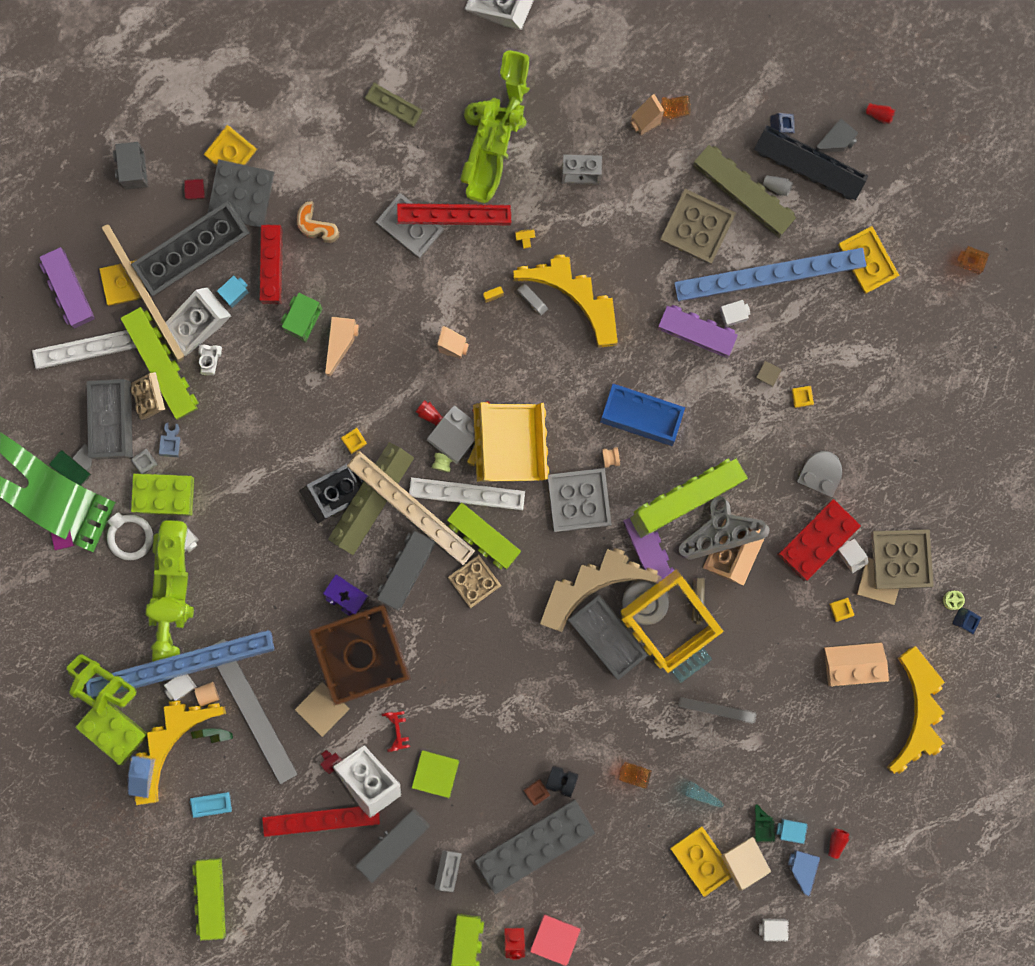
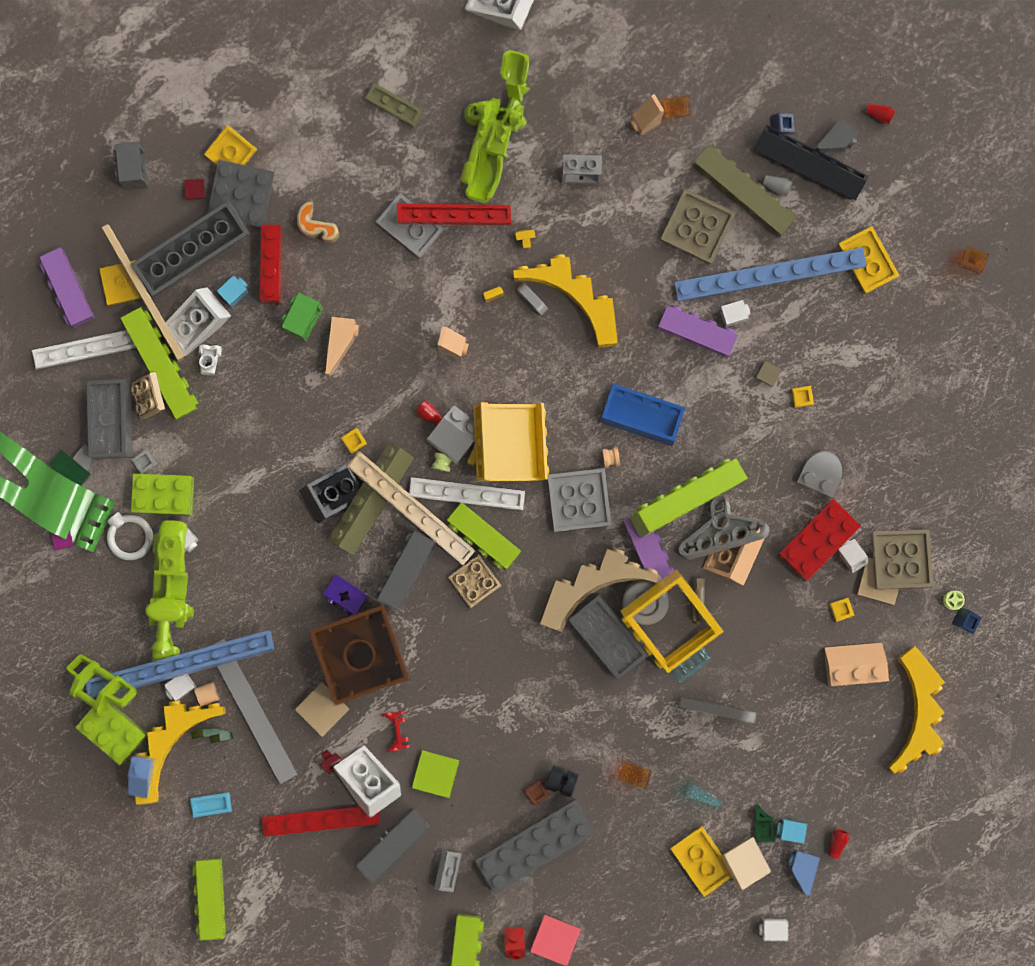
(170, 444): sand blue plate -> none

